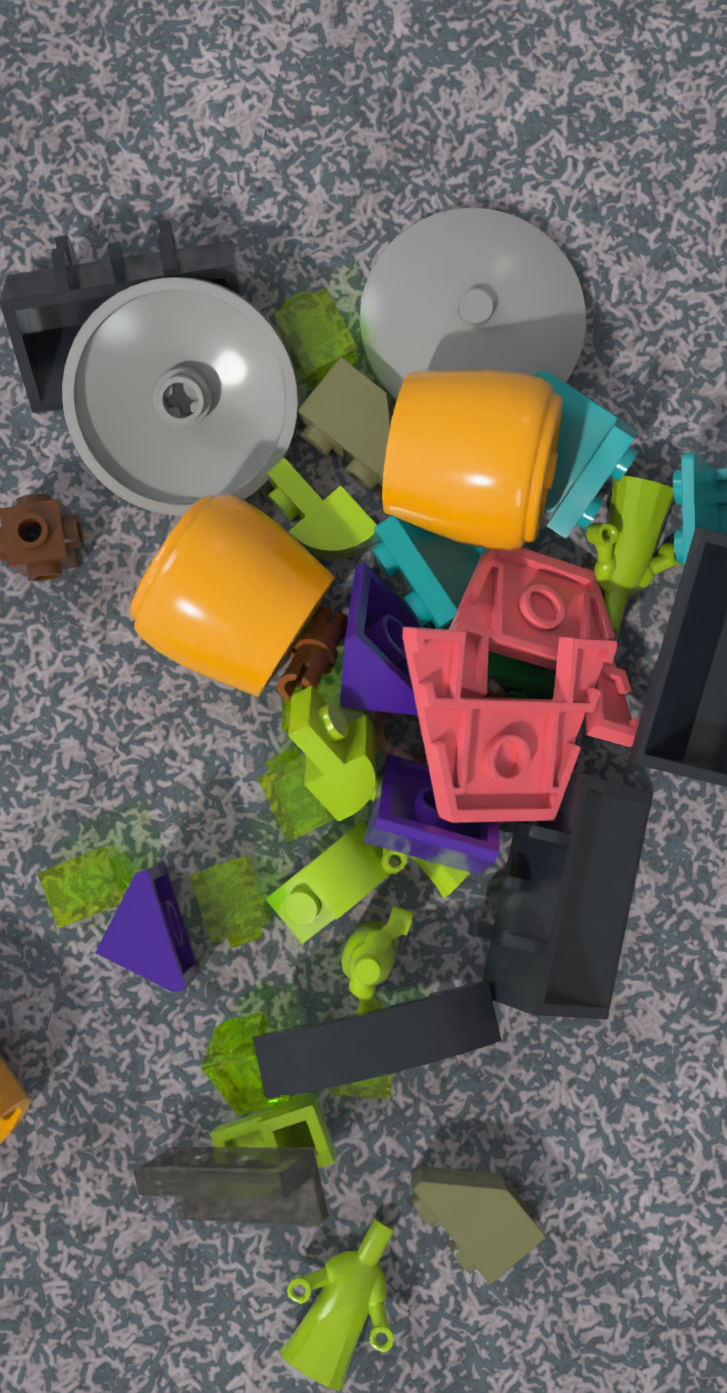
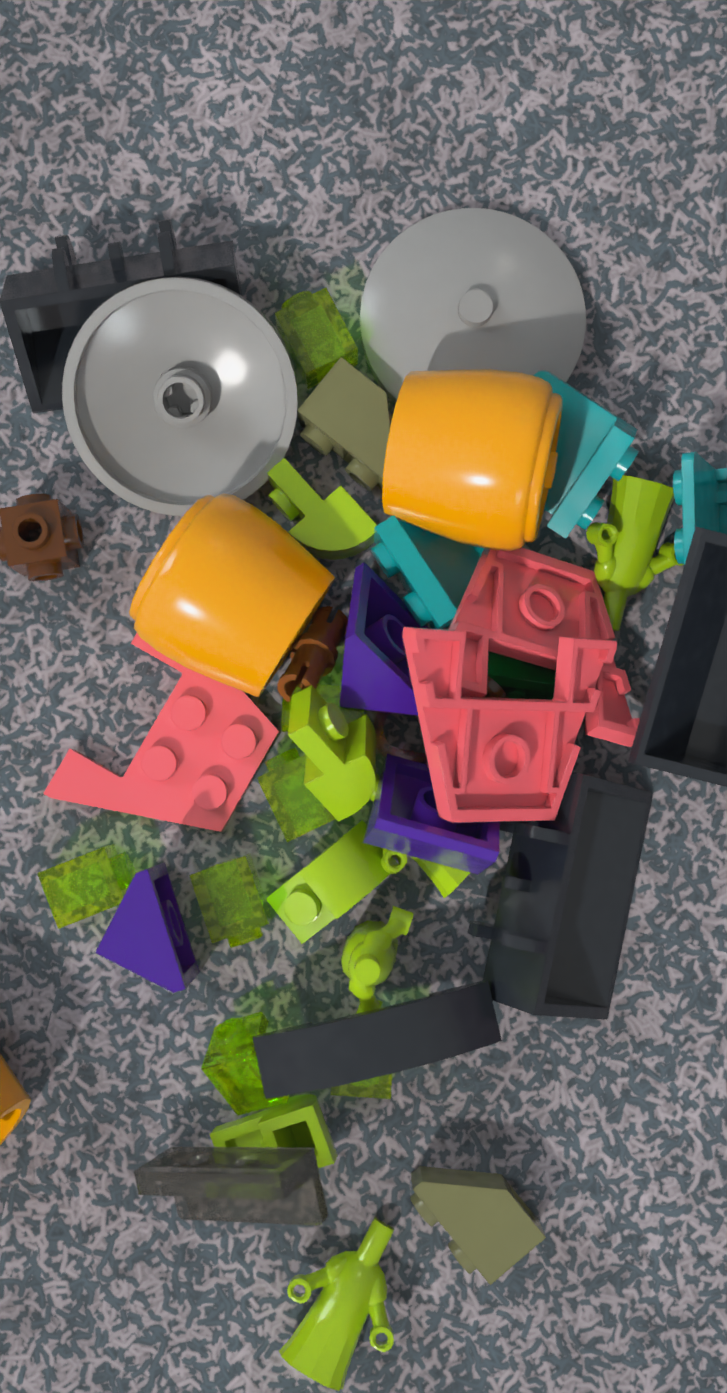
(190, 762): none -> coral wing

